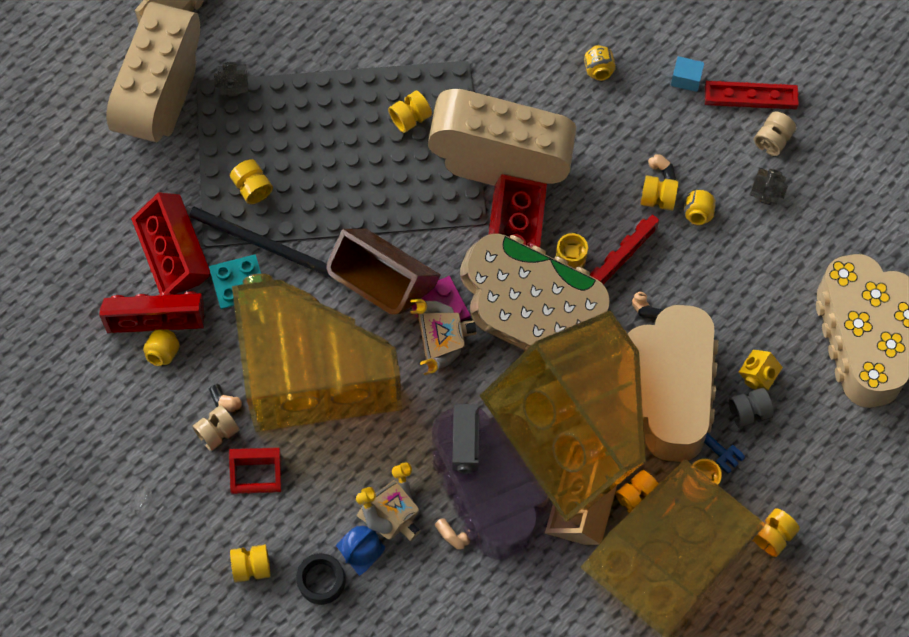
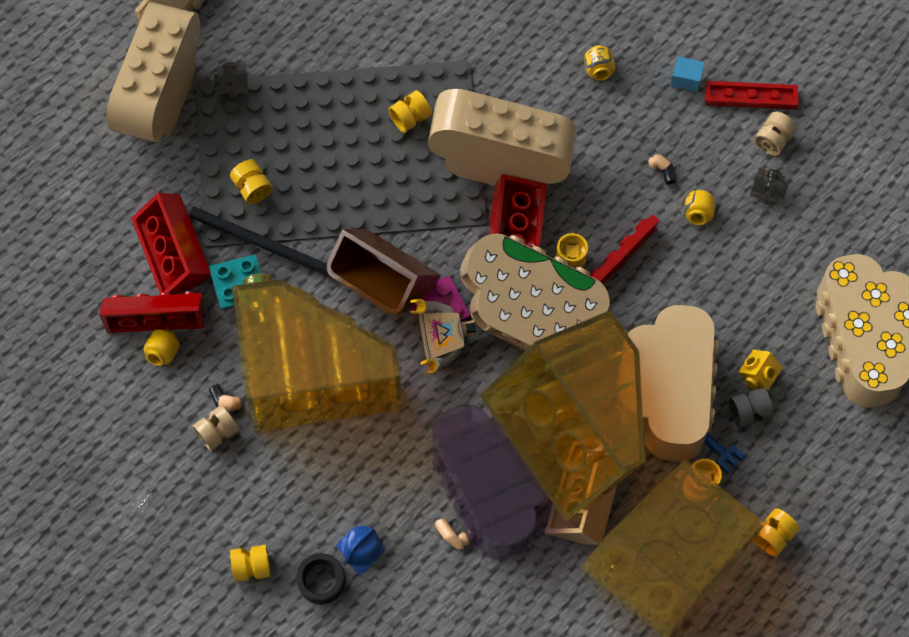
(255, 456): red tile -> none
(390, 508): torso -> none
(466, 438): dark grey window -> none
(632, 494): yellow wheel -> none
(643, 308): arm -> none
(659, 193): yellow wheel -> none

